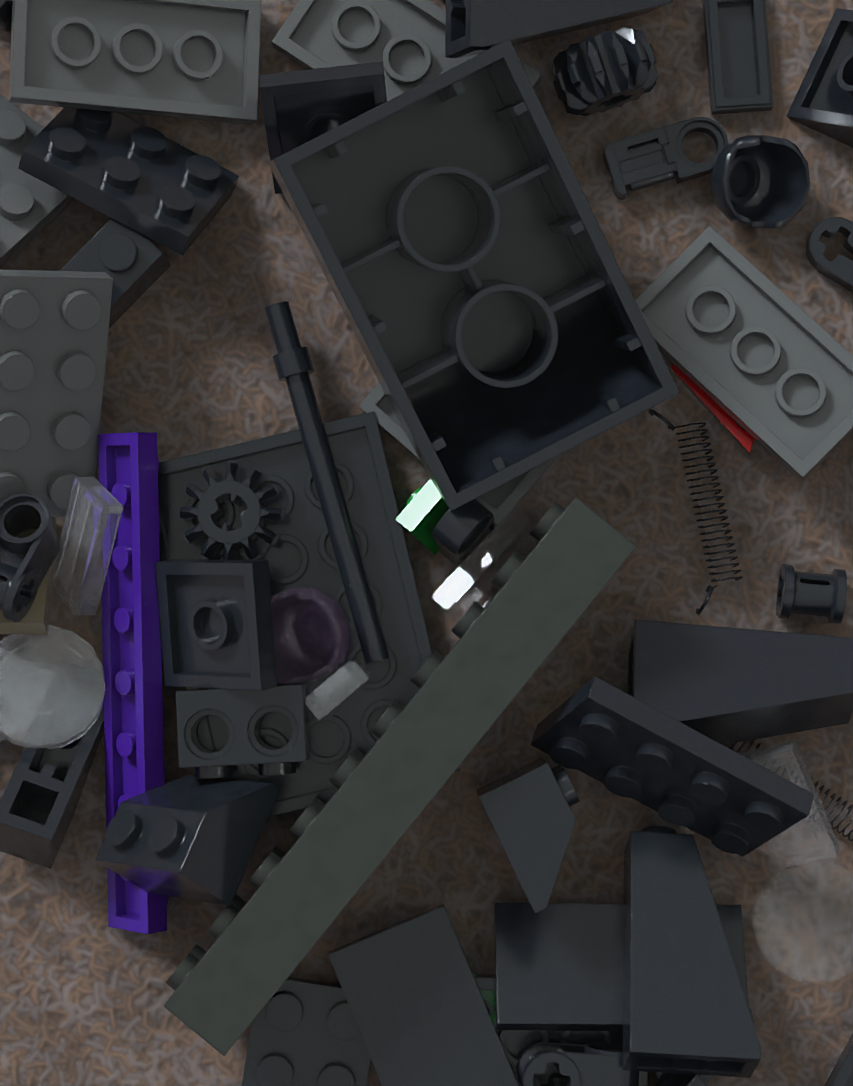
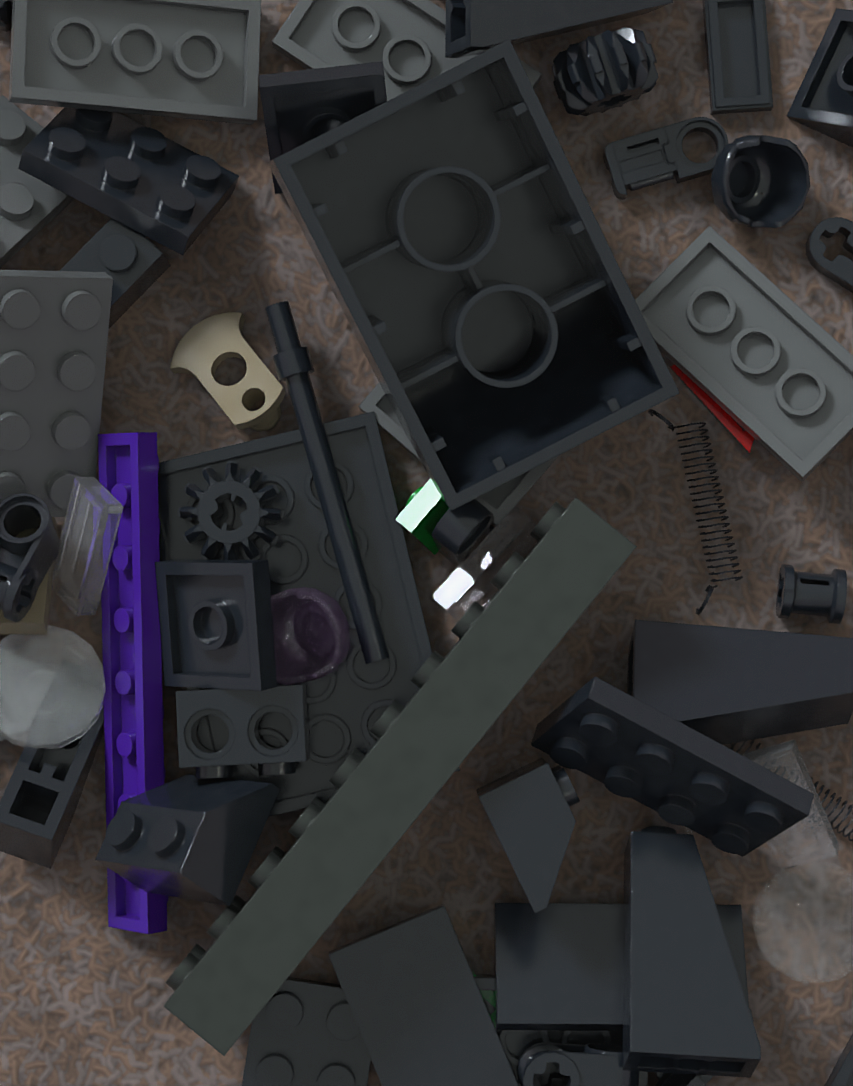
(214, 342): none -> dark tan piece
(337, 688): clear tile -> none

